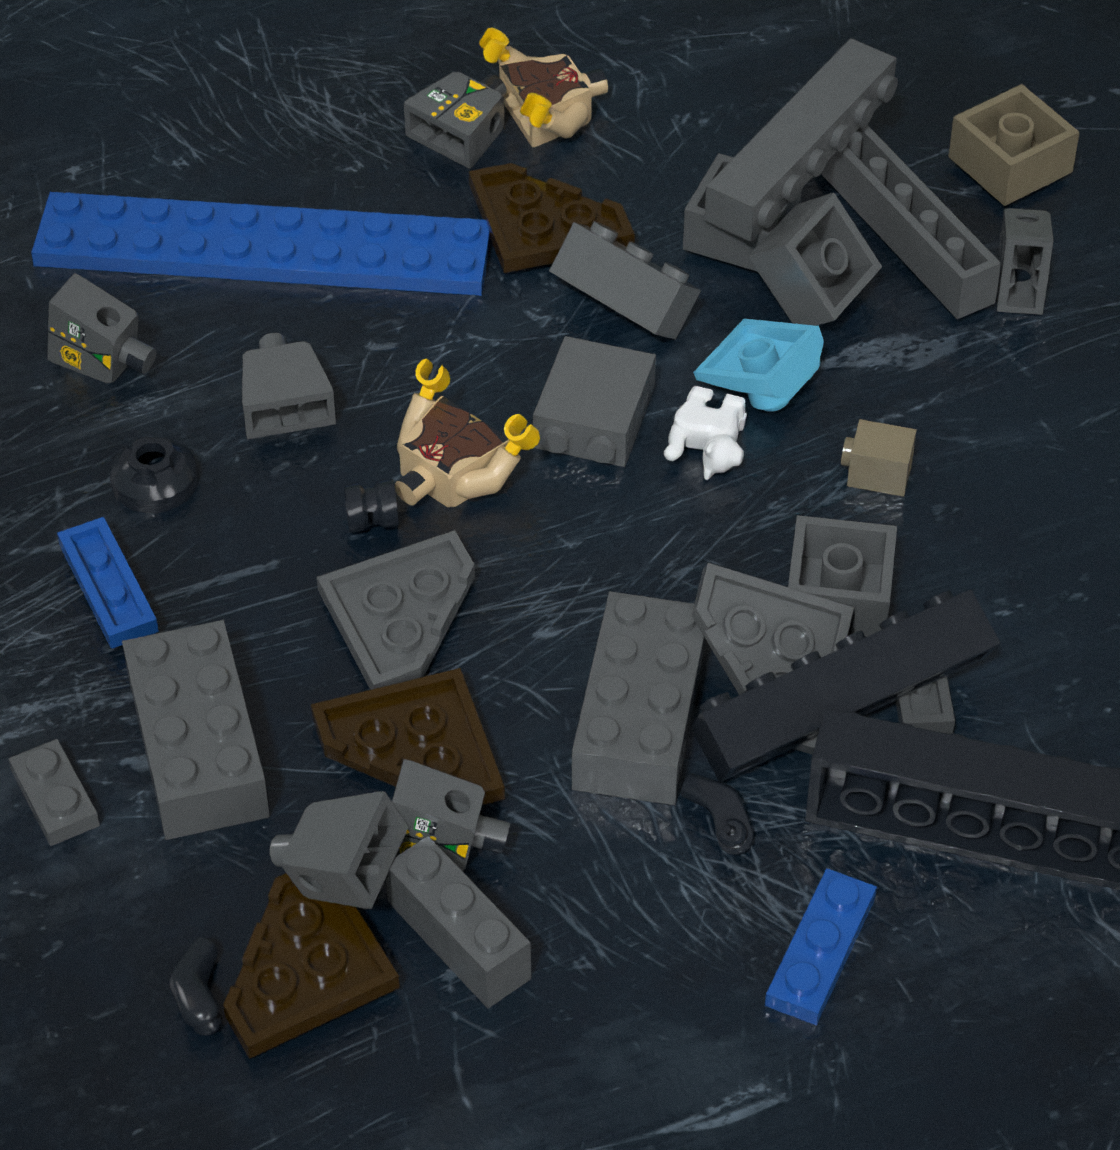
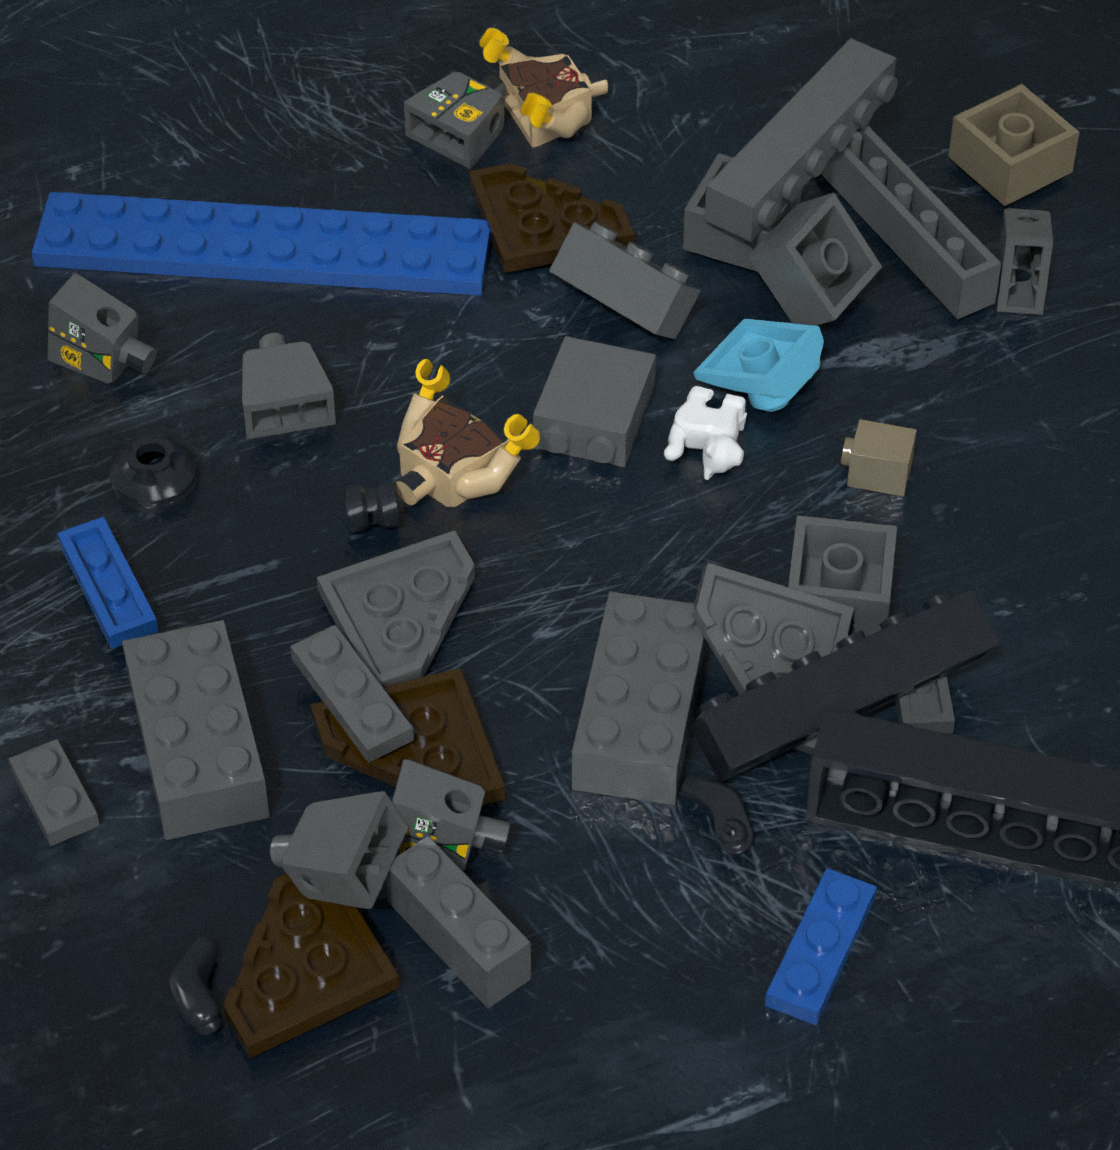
(352, 693): none -> dark grey plate

